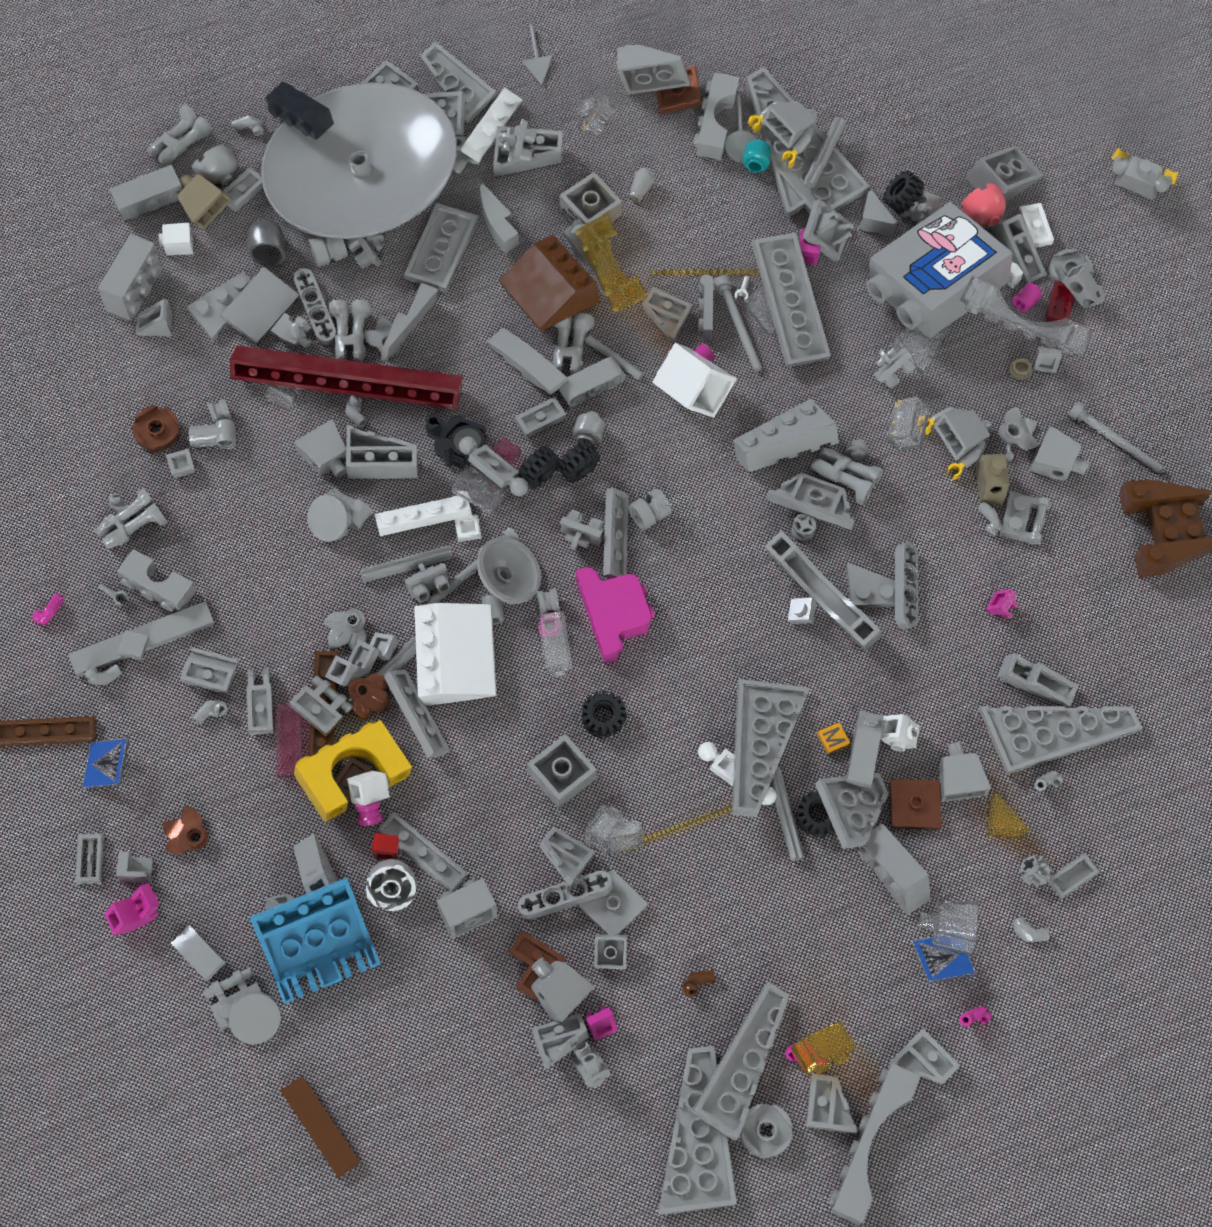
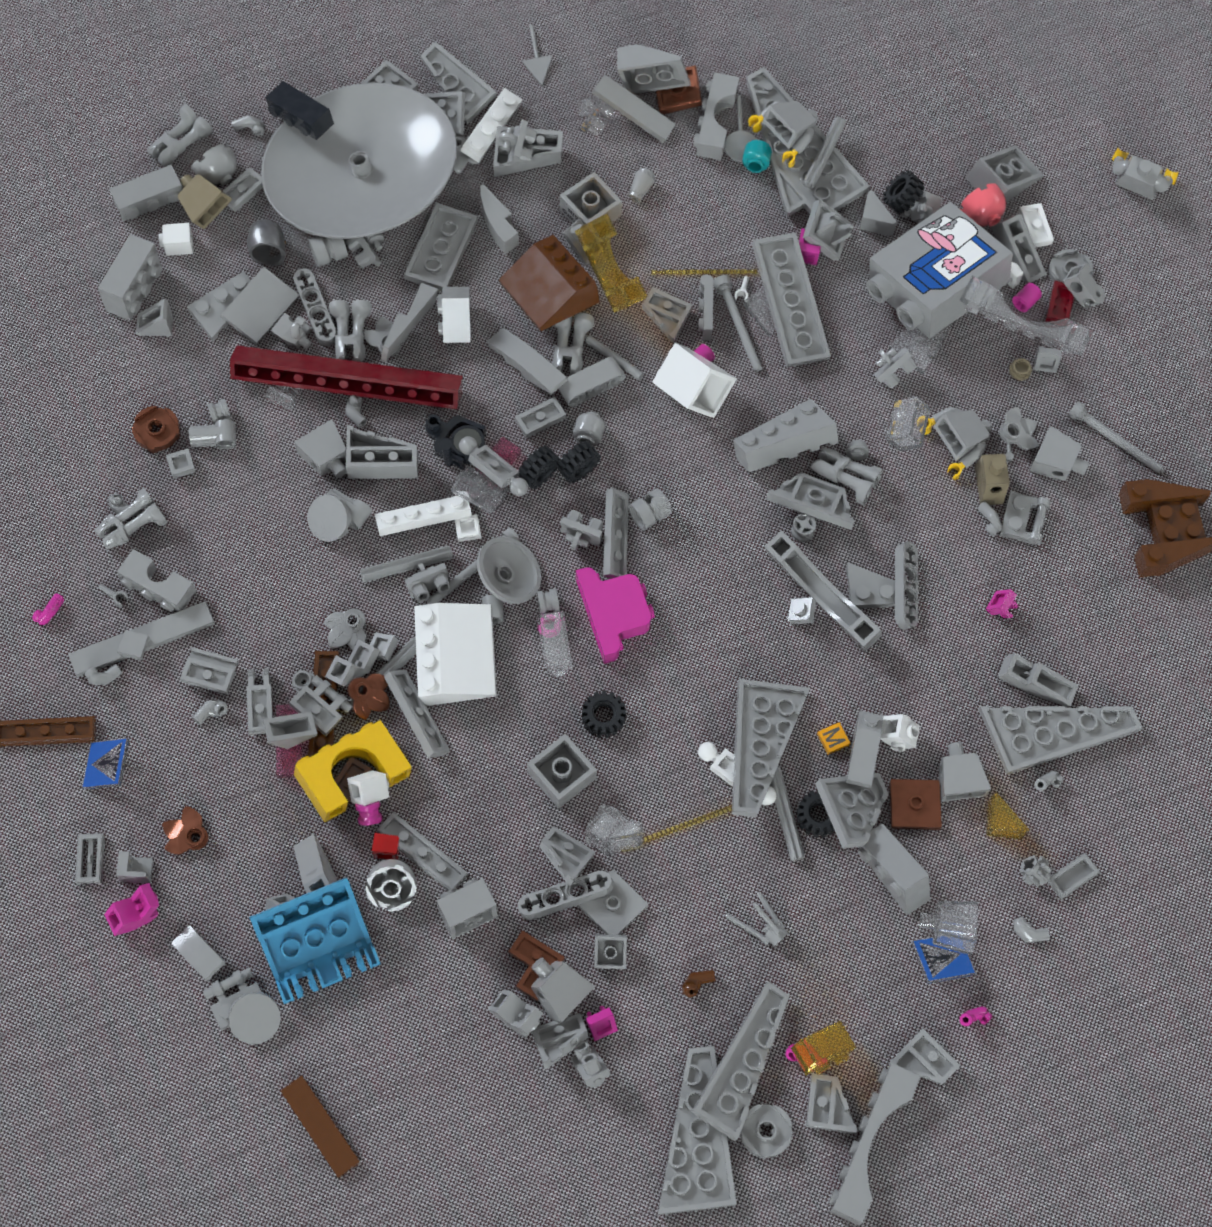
(290, 729): none -> light grey slope
(301, 676): none -> light grey plate
(455, 311): none -> brick
(515, 1013): none -> light grey brick
(633, 108): none -> light grey tile
(774, 930): none -> light grey plant

